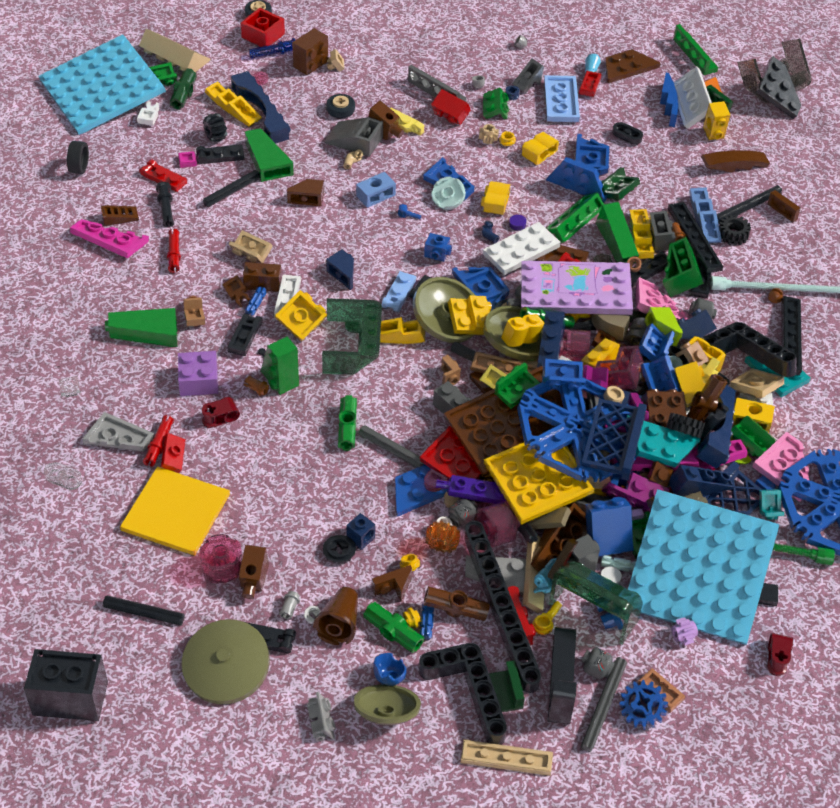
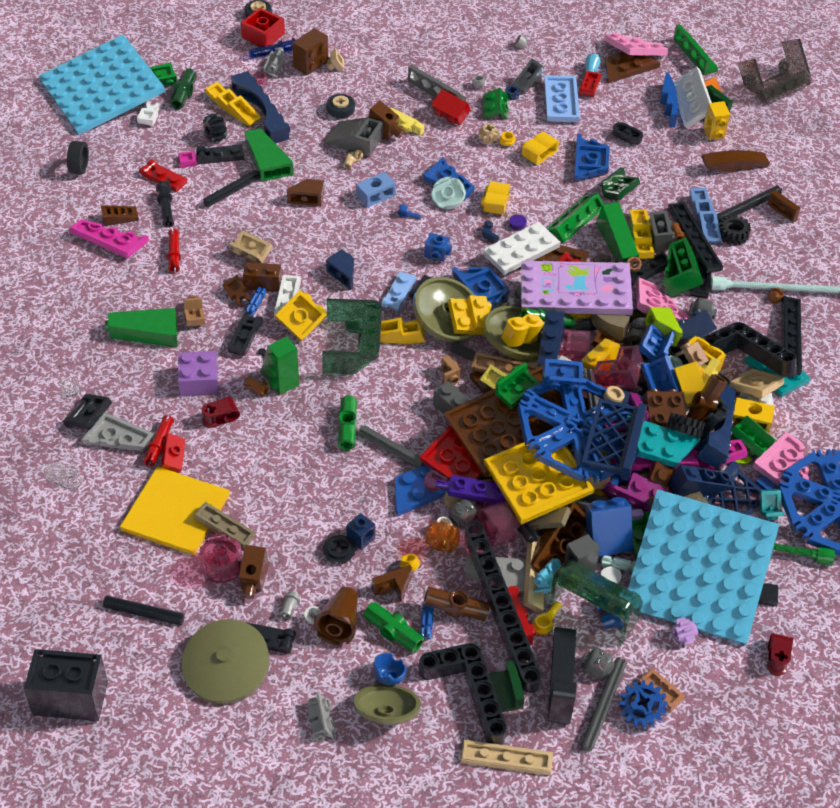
(88, 412): none -> black plate
(172, 51): tan slope -> none
(223, 524): none -> dark tan tile
(274, 62): none -> light grey hinge
(412, 617): yellow plate -> none
(563, 557): dark brown tile -> none
(577, 177): blue wing -> none
(596, 375): magenta panel -> none
(635, 45): none -> bright pink plate
(778, 88): plate -> none

